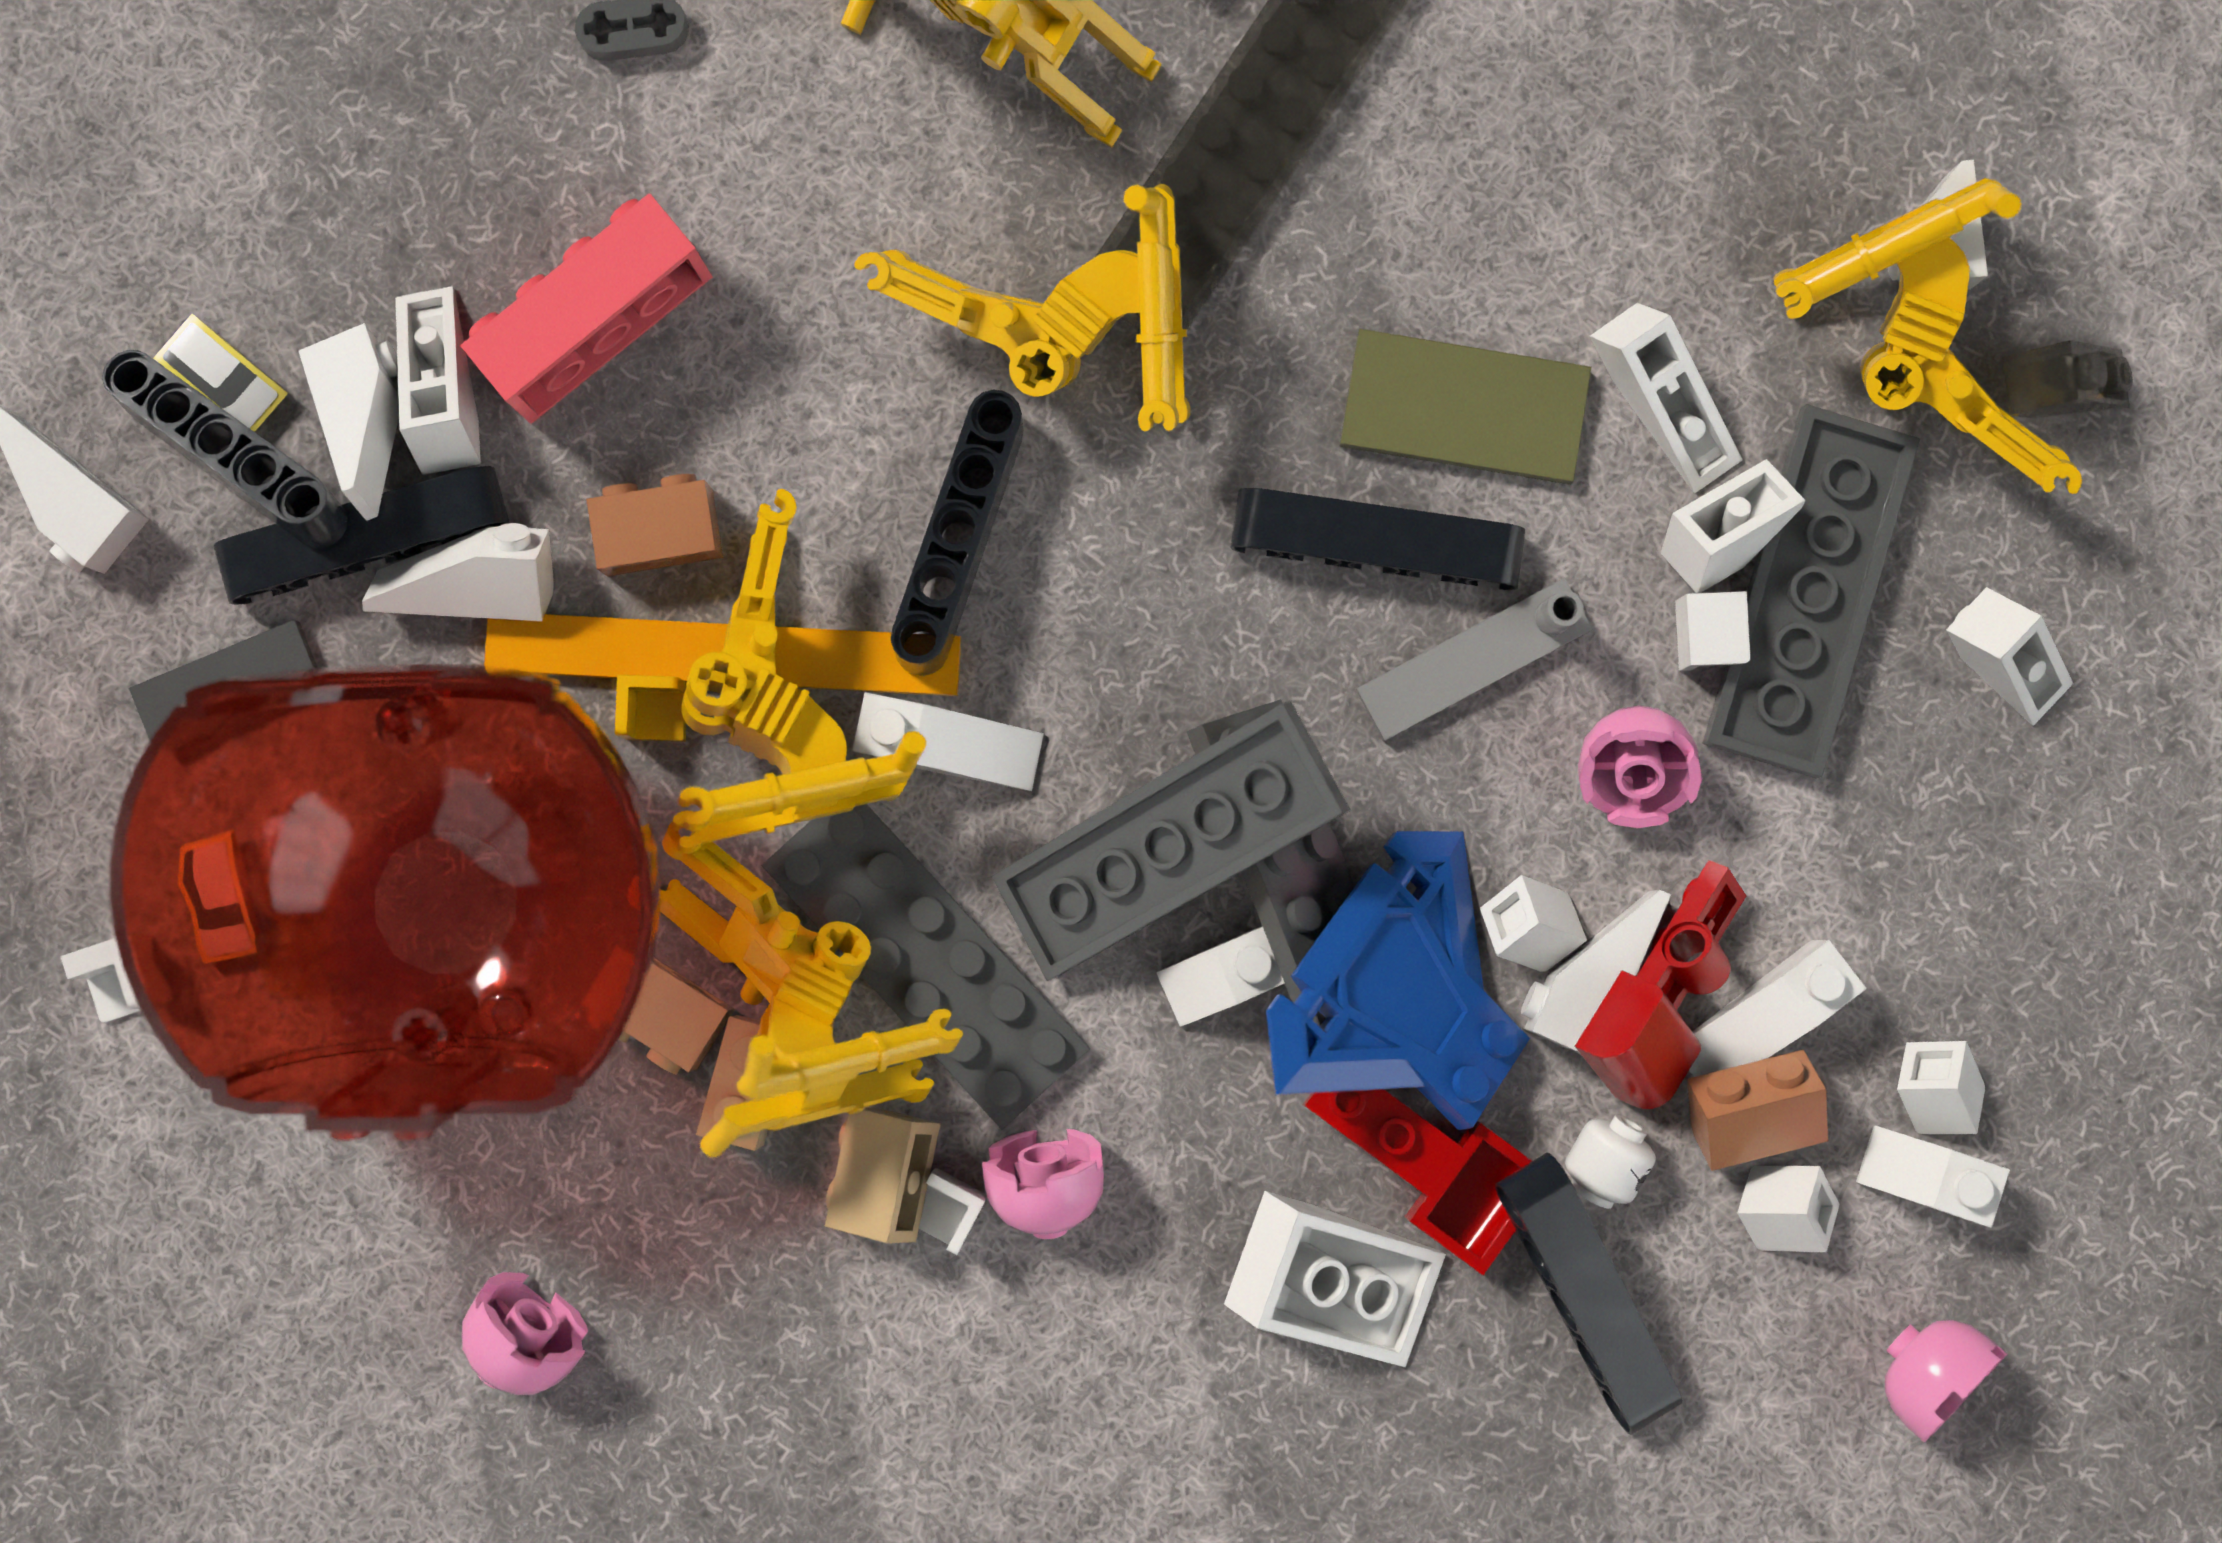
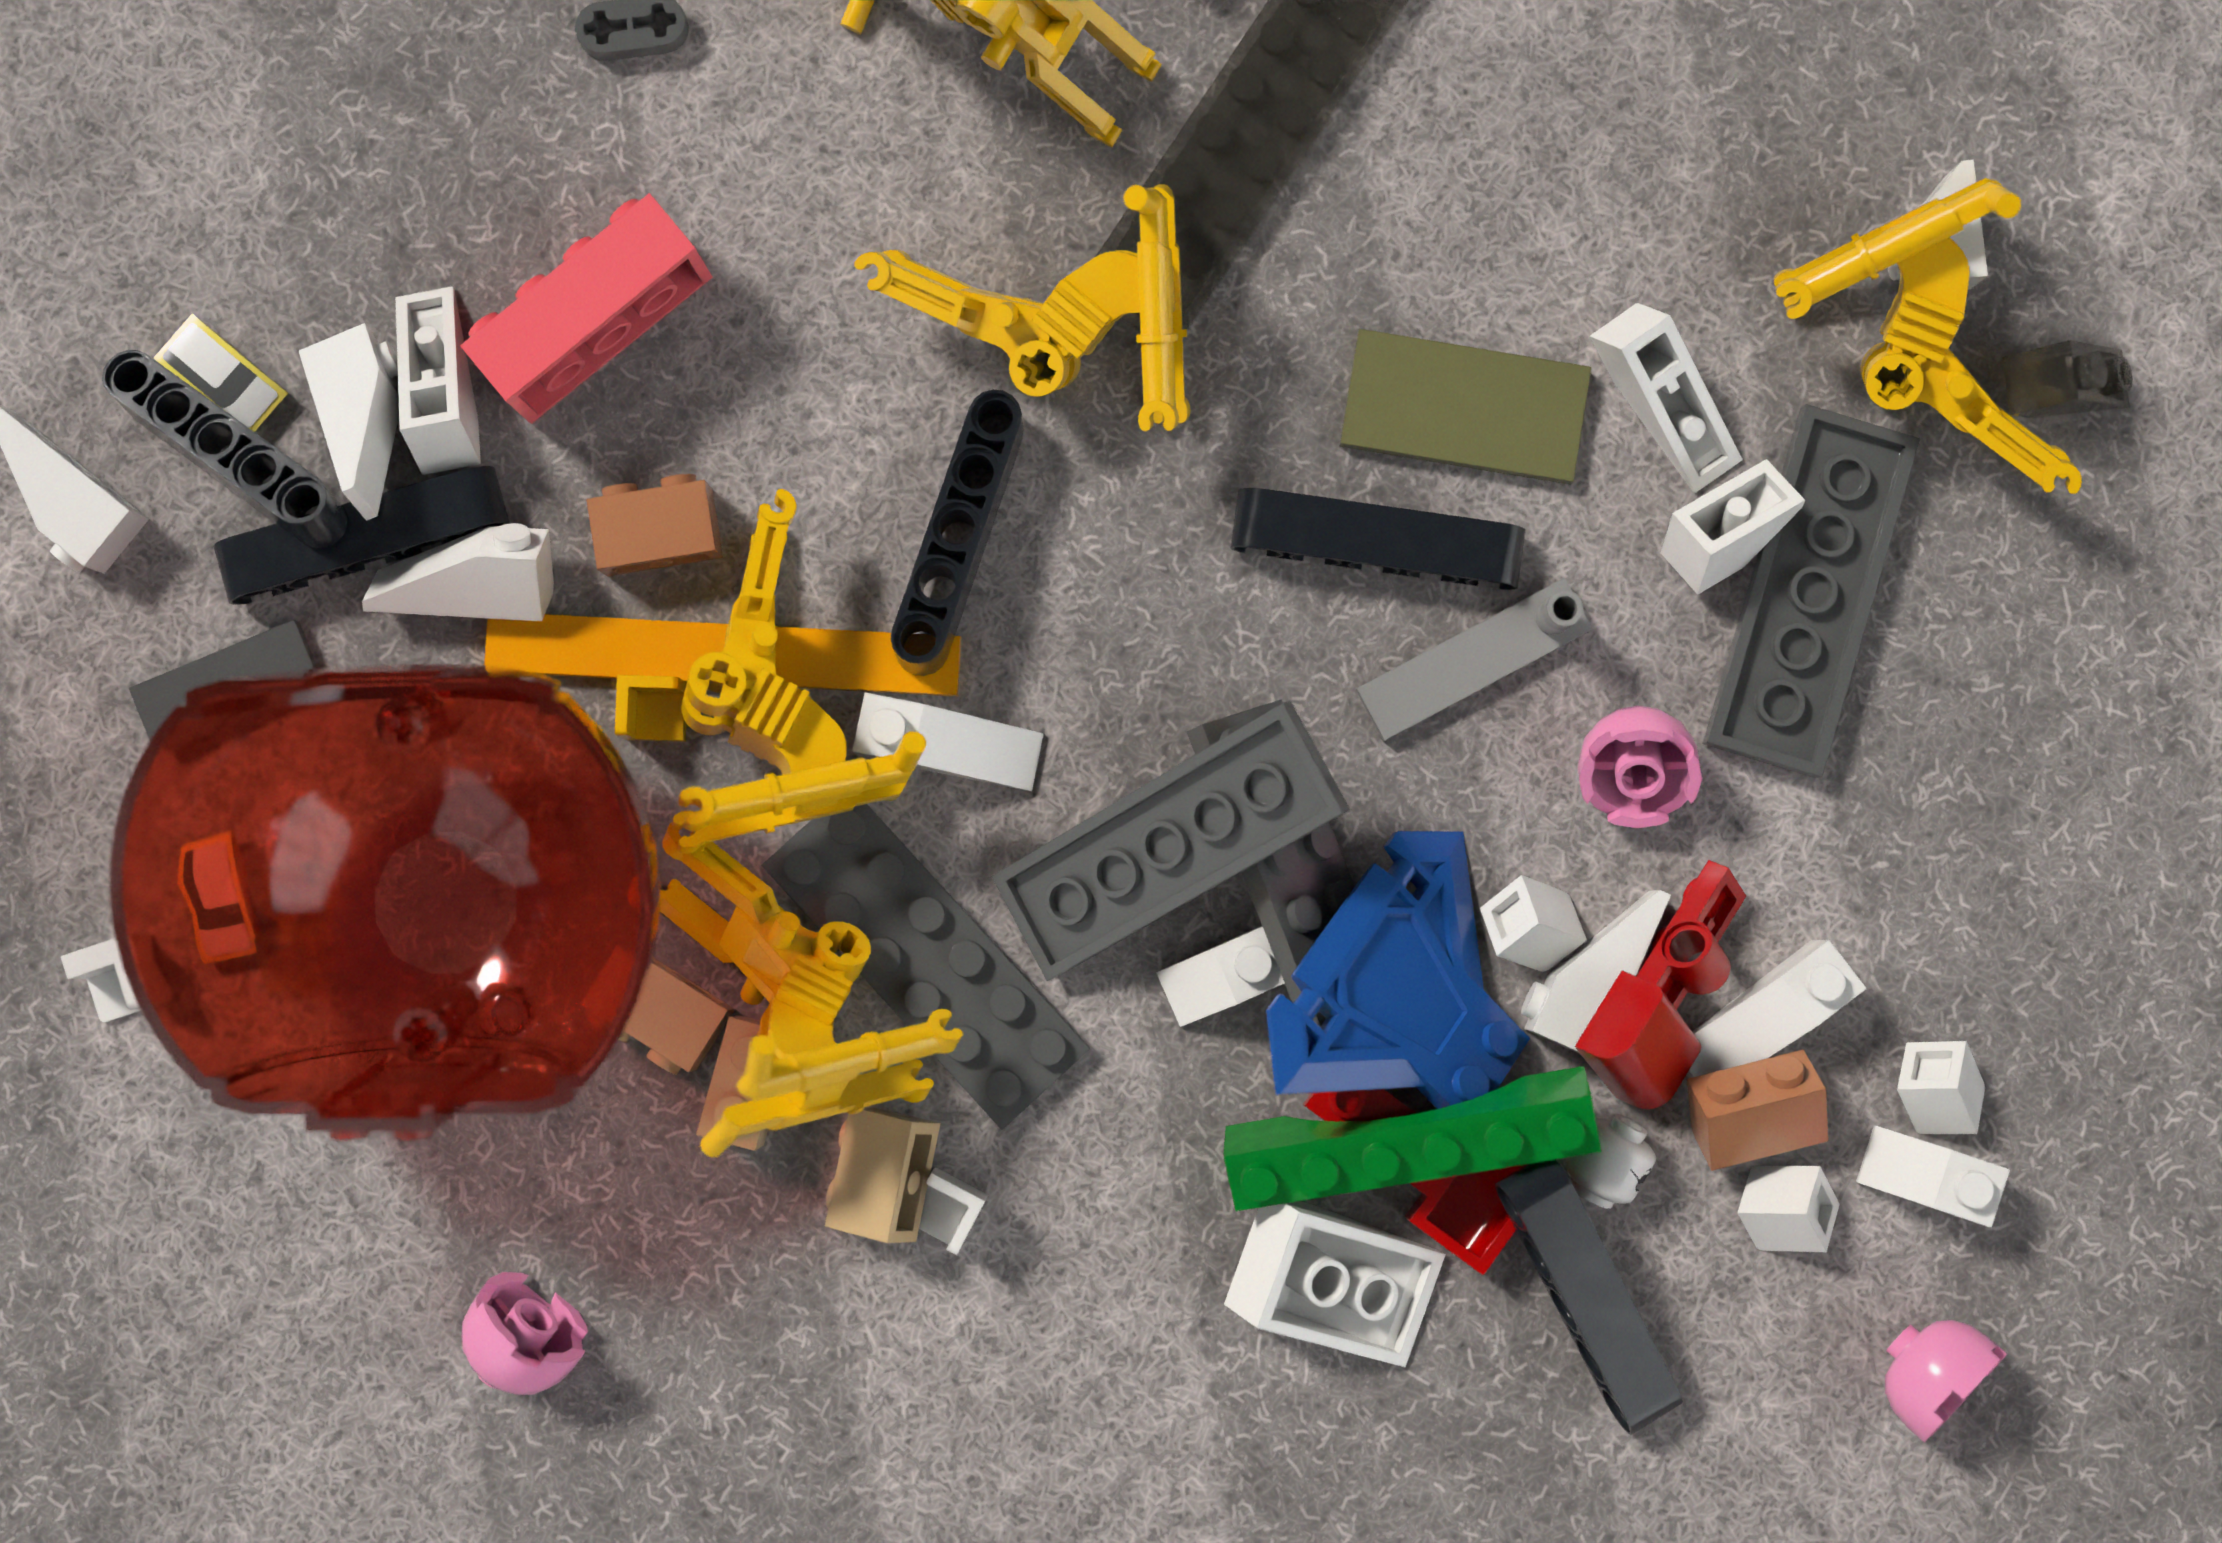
(1044, 1184): bright pink cylinder -> none
(1311, 1159): none -> green arch
(1712, 629): white panel -> none
(2011, 653): white slope -> none

